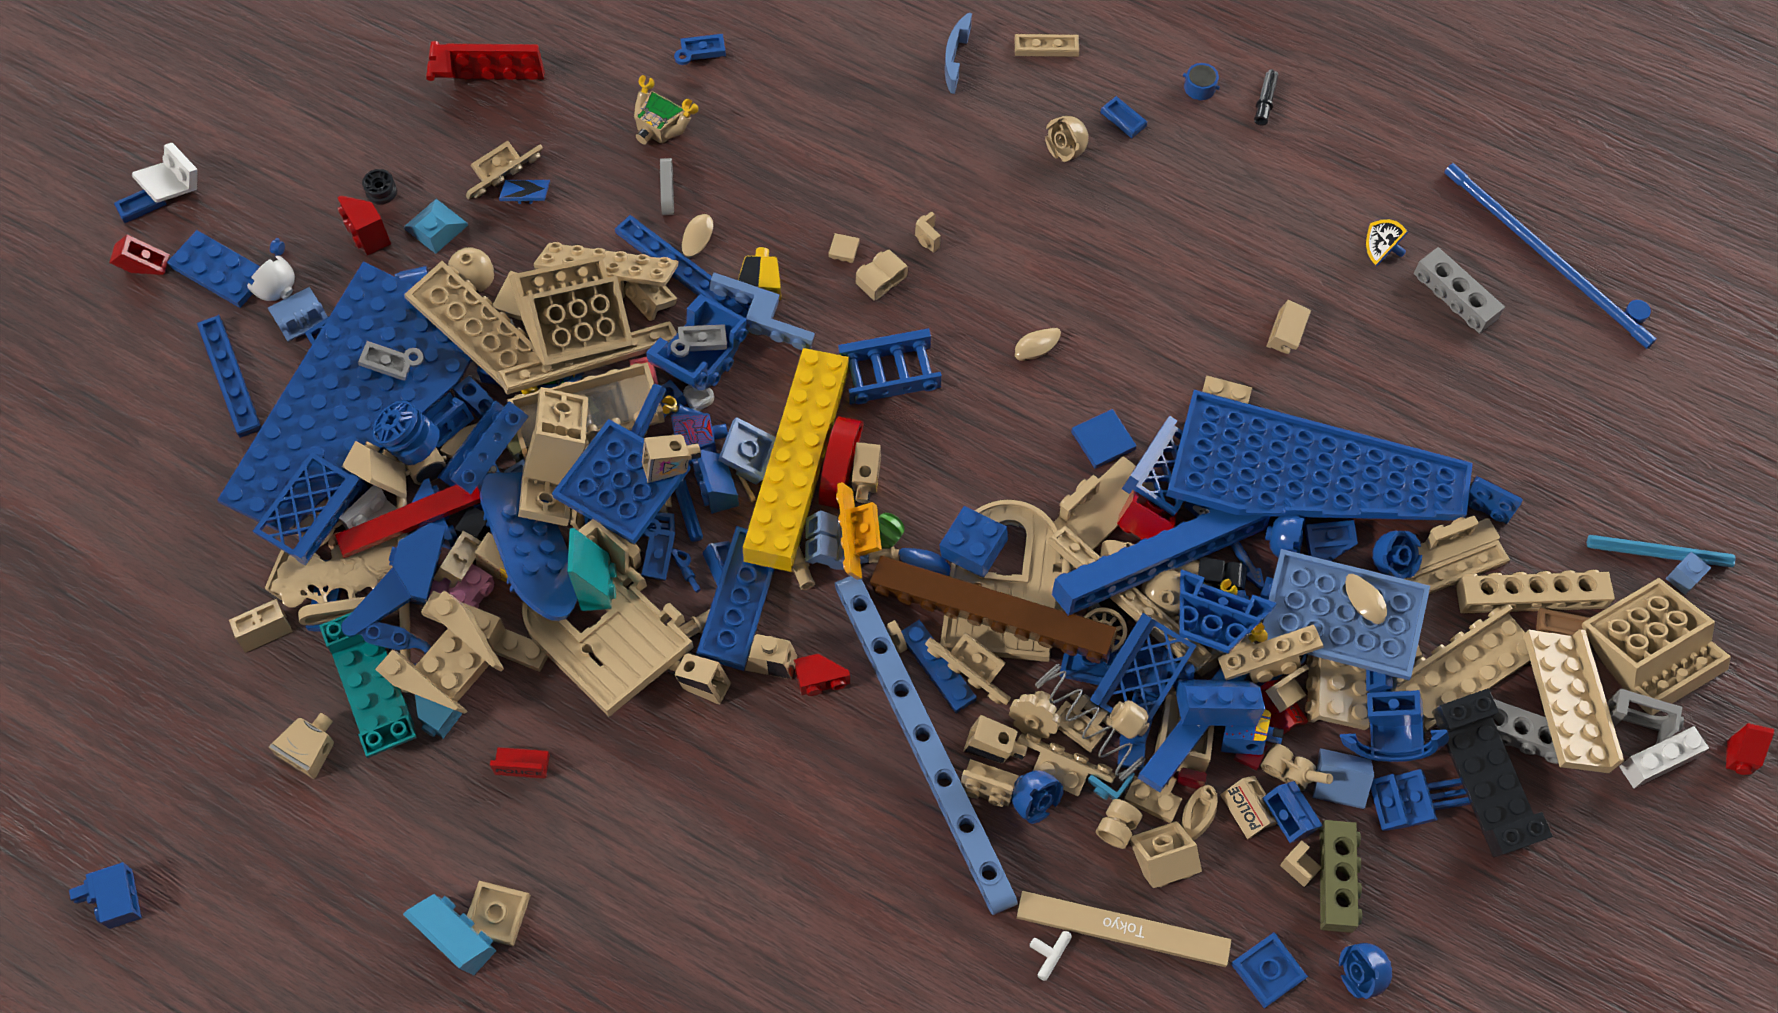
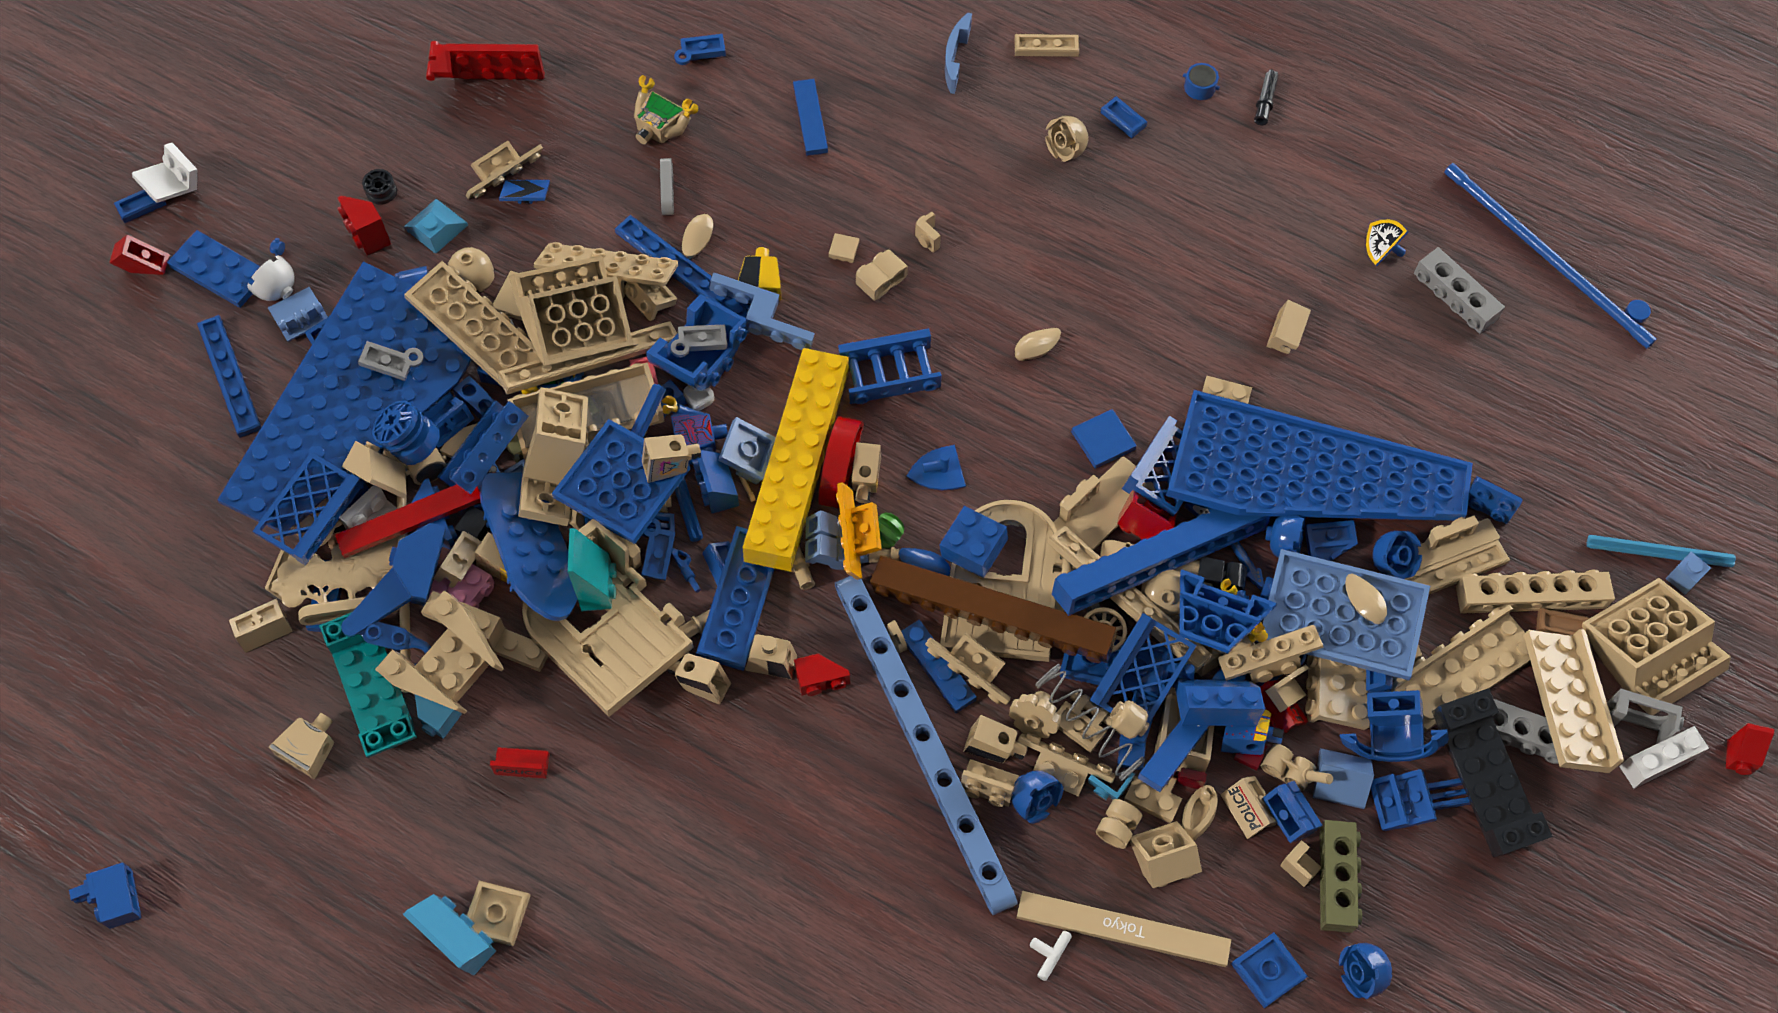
(810, 117): none -> blue tile
(938, 470): none -> blue shield

